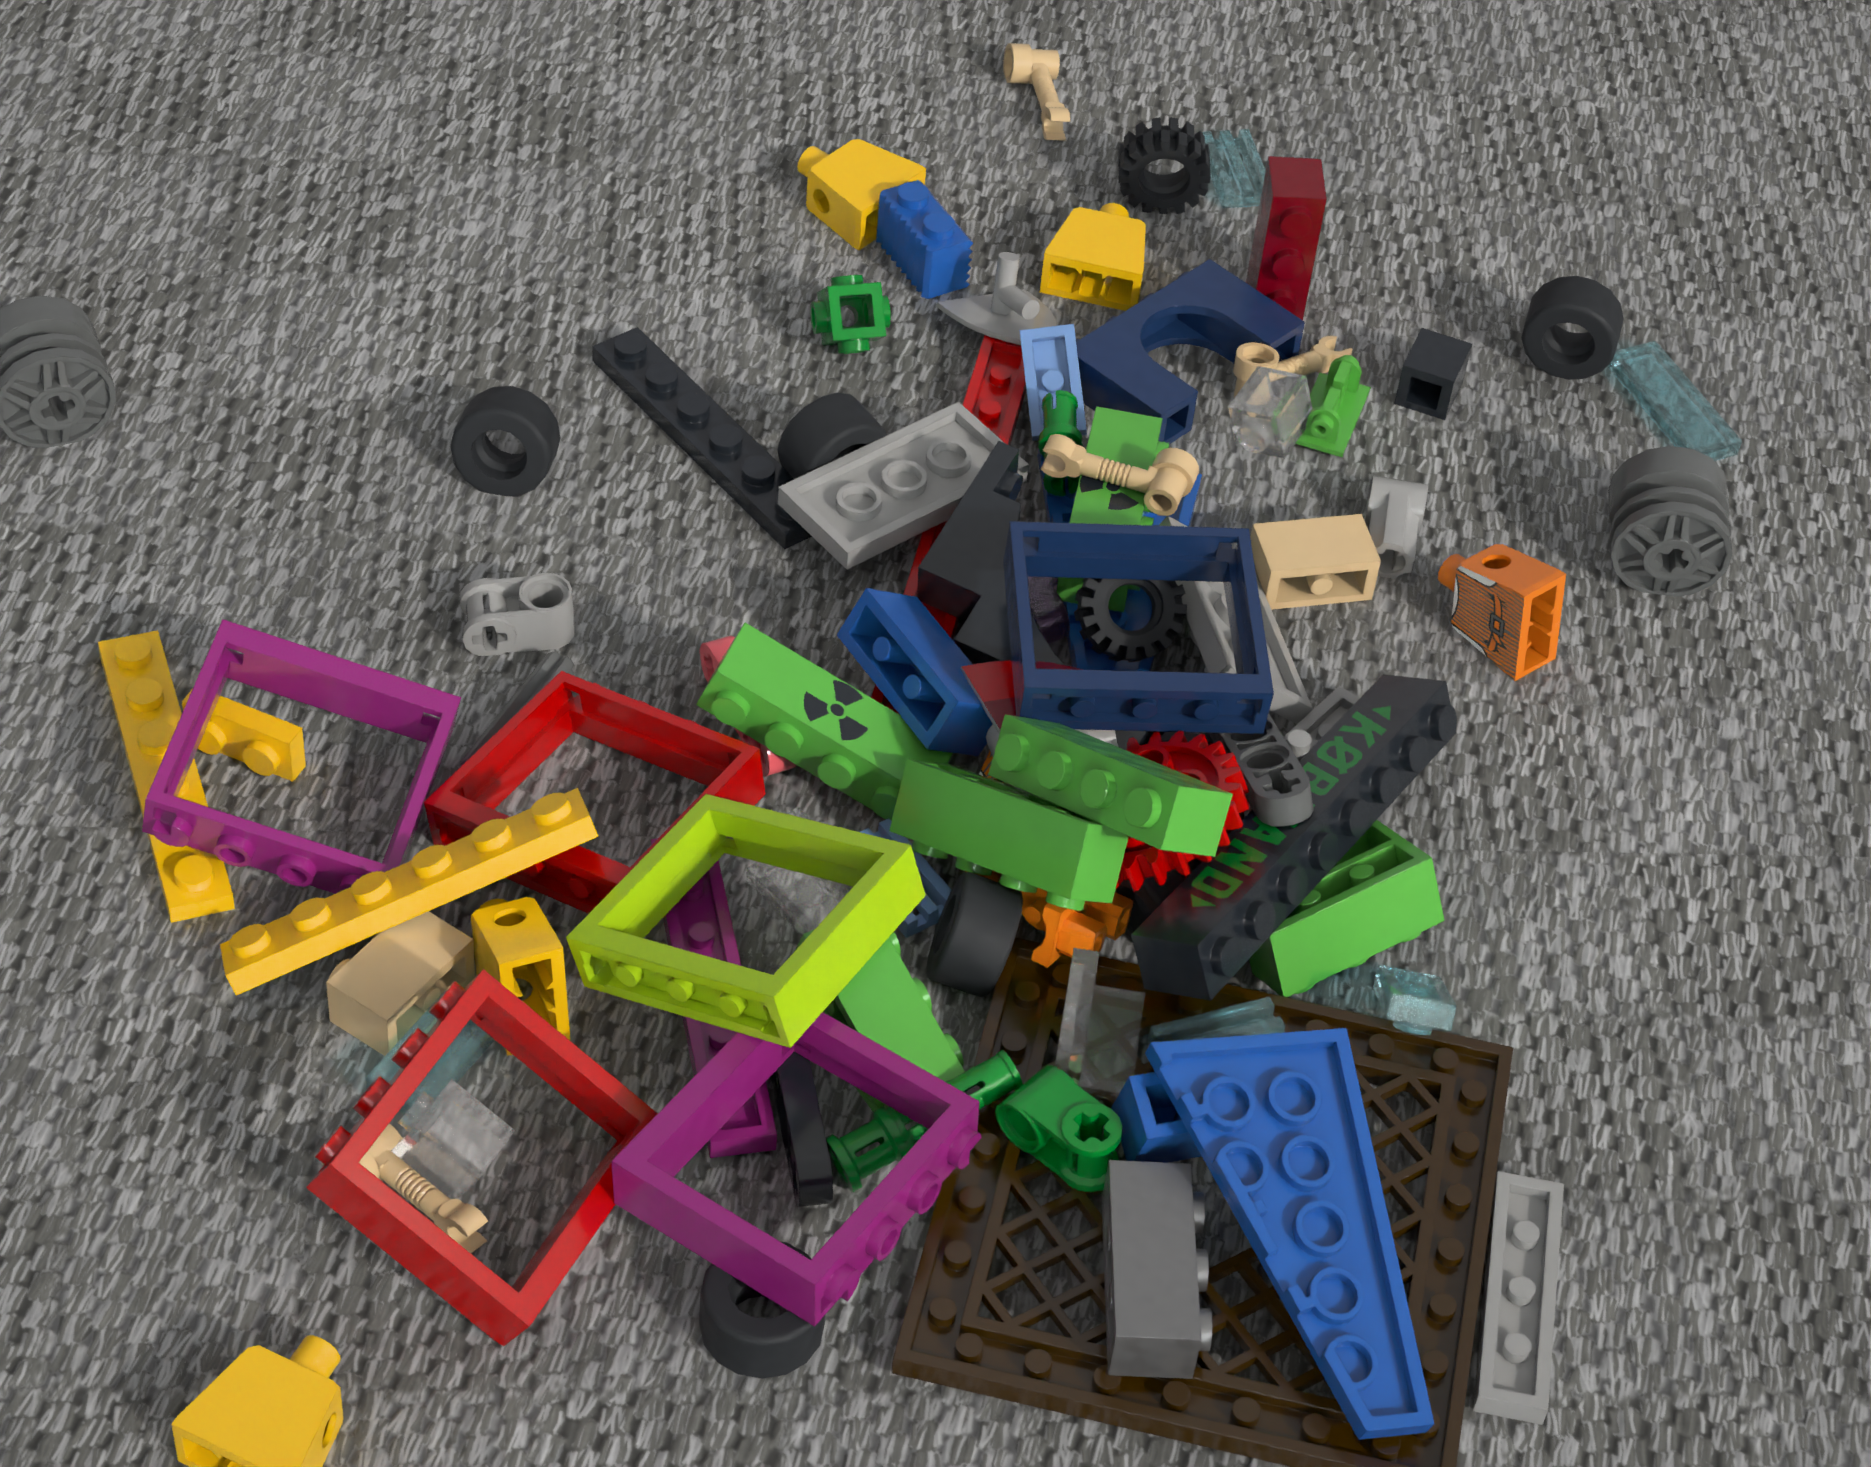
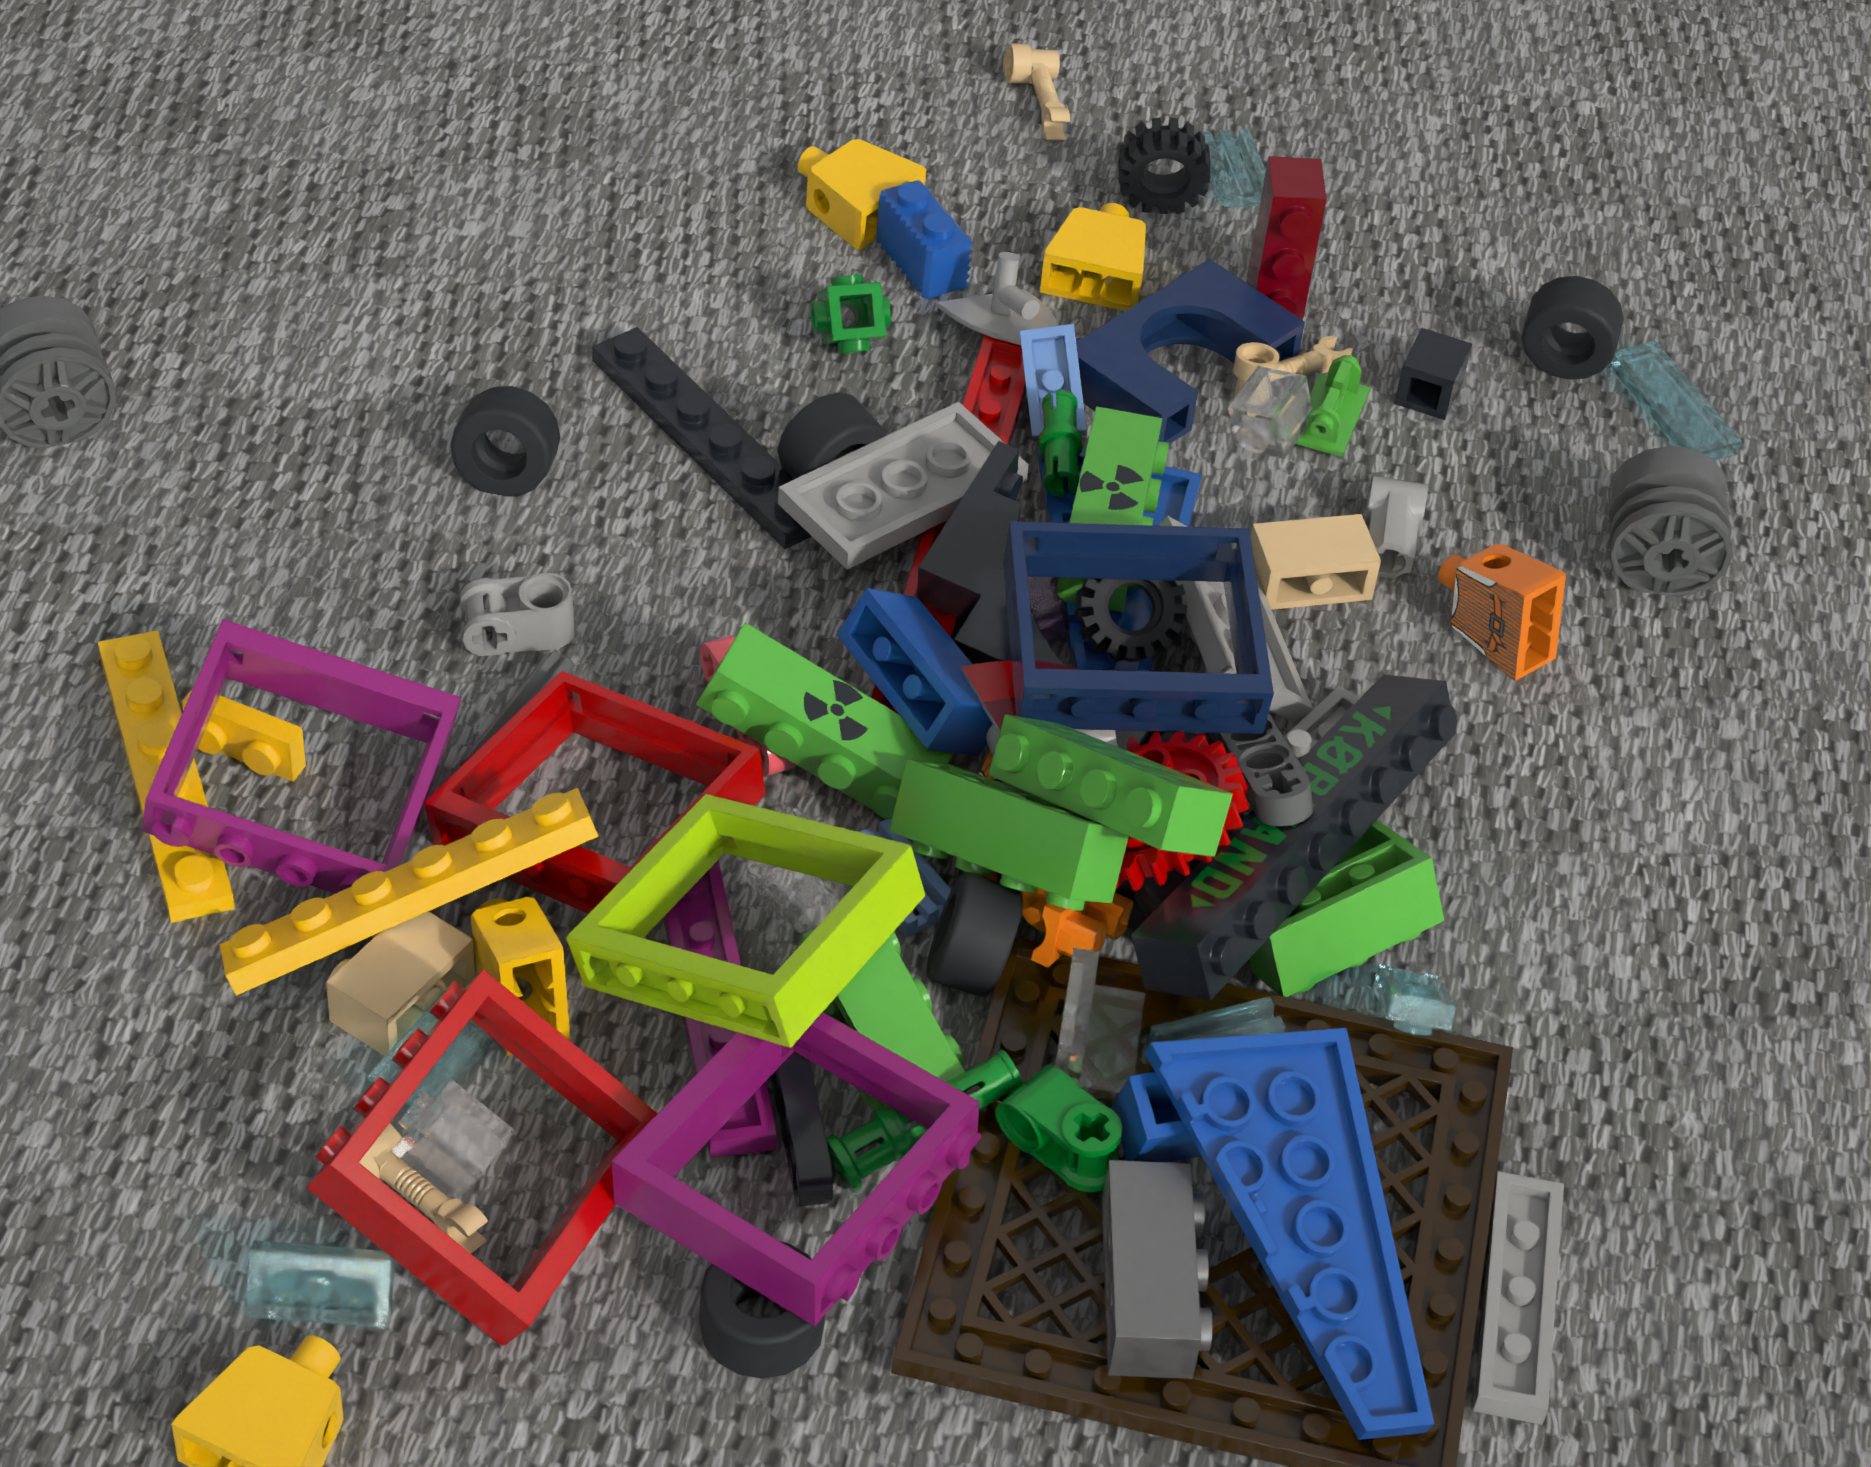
(320, 1284): none -> clear light blue plate
(1163, 483): tan brick -> none

